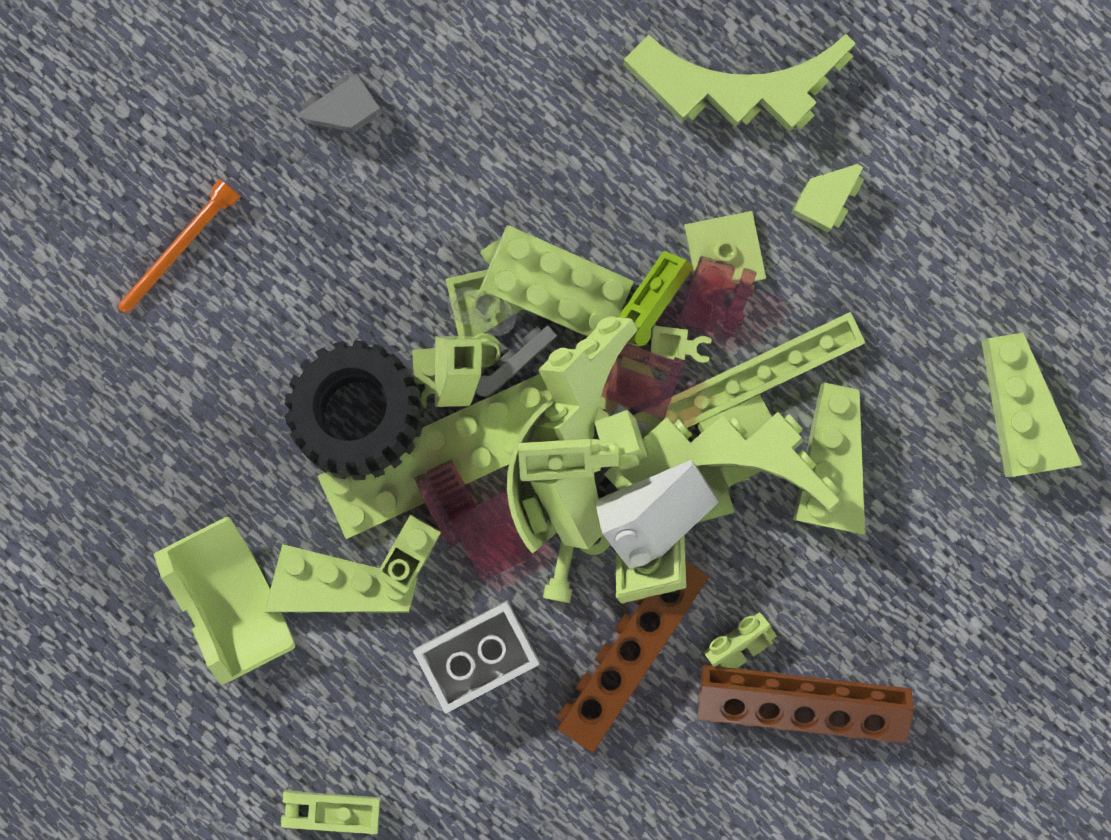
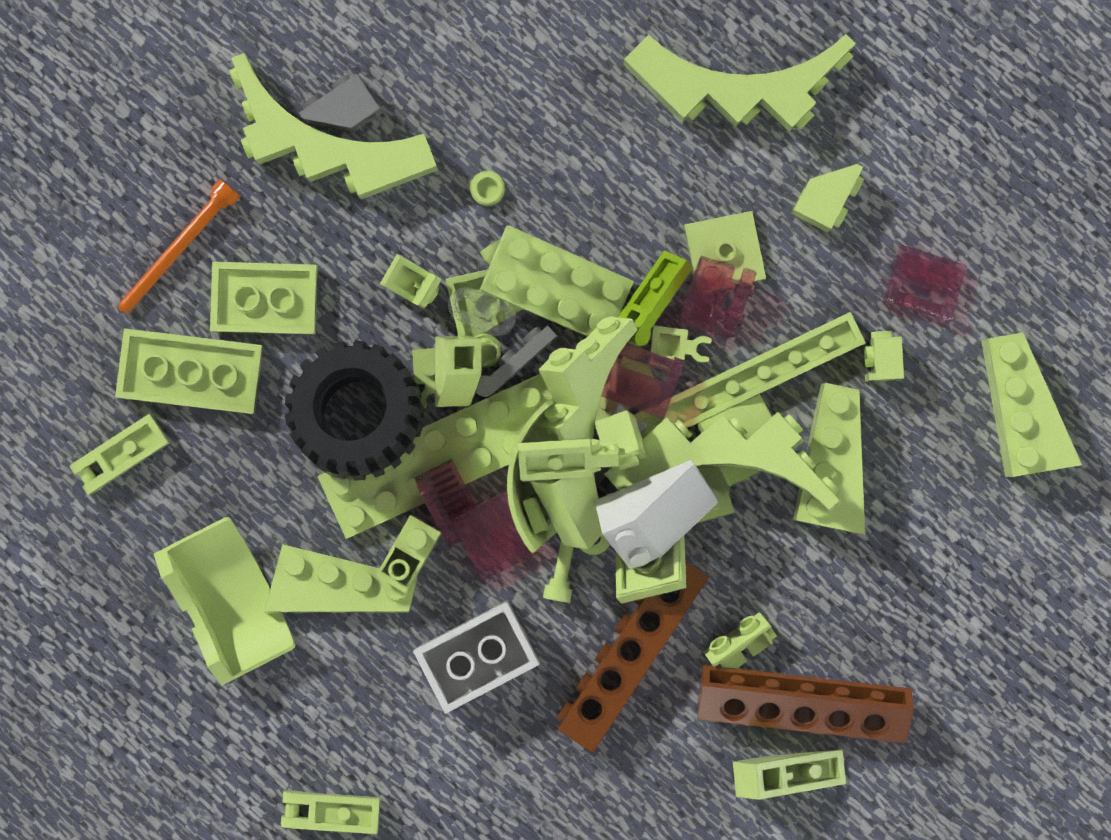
(120, 453): none -> yellowish green plate
(189, 371): none -> yellowish green plate
(263, 298): none -> yellowish green plate
(371, 165): none -> yellowish green arch
(411, 282): none -> yellowish green bracket
(487, 188): none -> yellowish green tile
(788, 773): none -> yellowish green slope
(884, 357): none -> yellowish green brick
(928, 273): none -> clear pink plate

